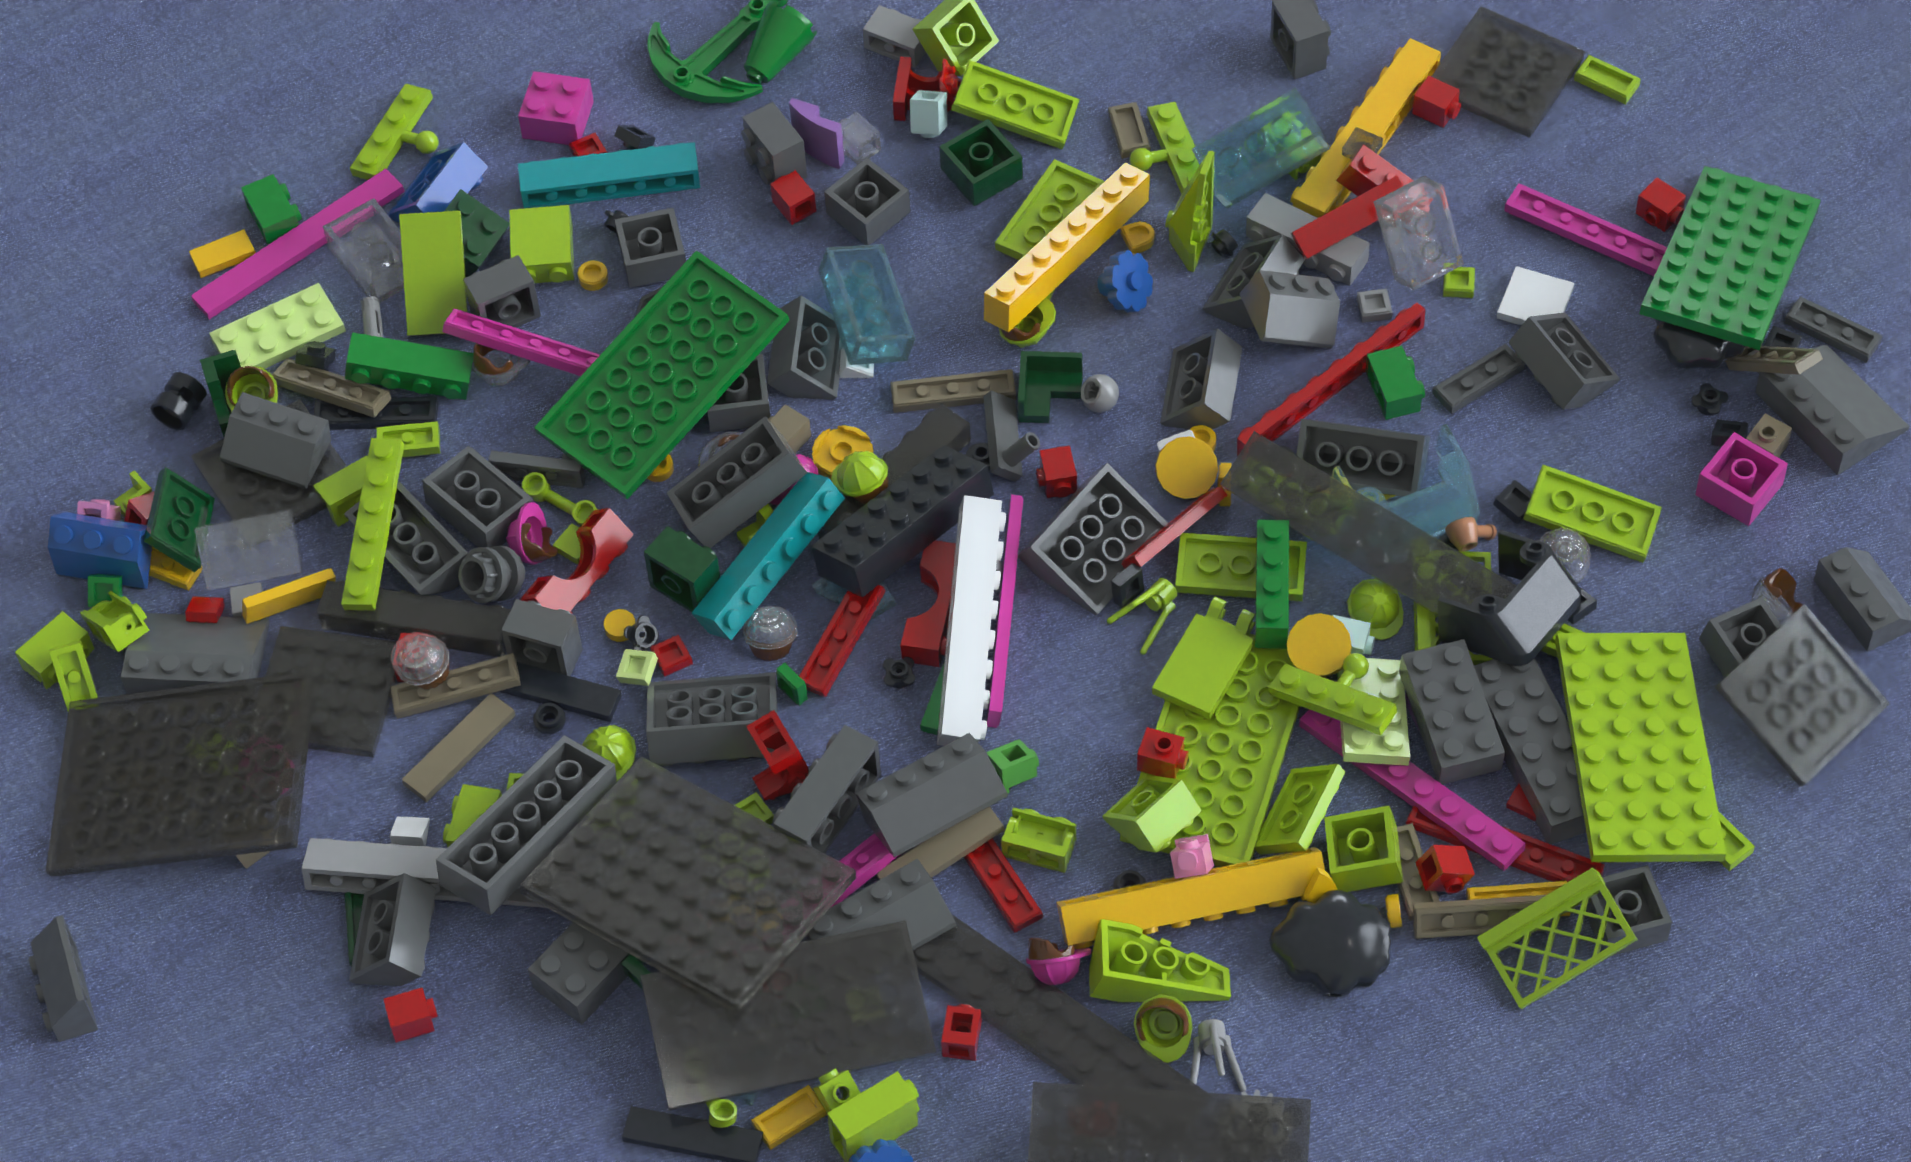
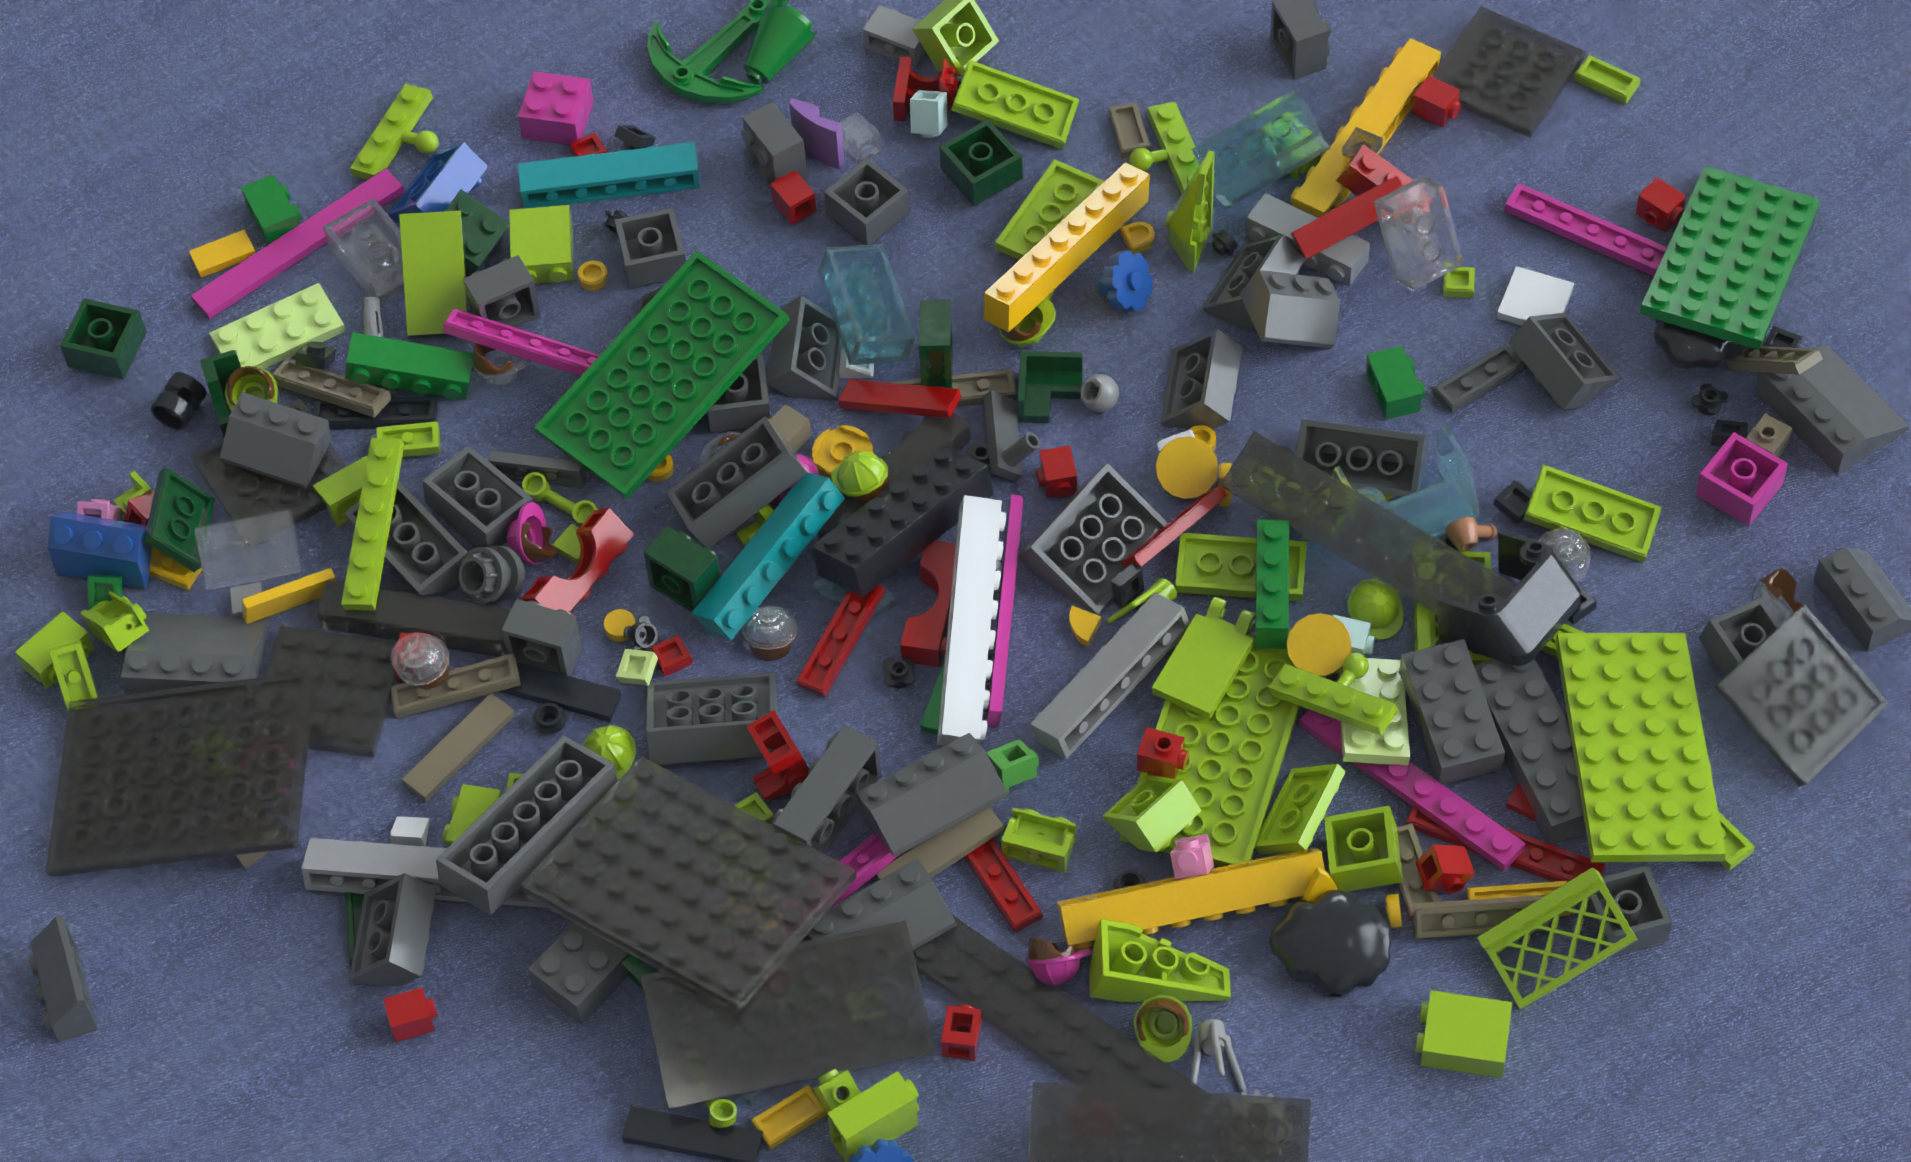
(103, 338): none -> dark green brick
(204, 609): red tile -> none
(791, 684): green tile -> none
(899, 398): none -> red tile
(936, 343): none -> dark green window
(1083, 624): none -> yellow tile
(1110, 675): none -> light grey brick
(1338, 376): red plate -> none
(1374, 305): light grey tile -> none
(1464, 1033): none -> lime brick
(1833, 329): dark grey tile -> none

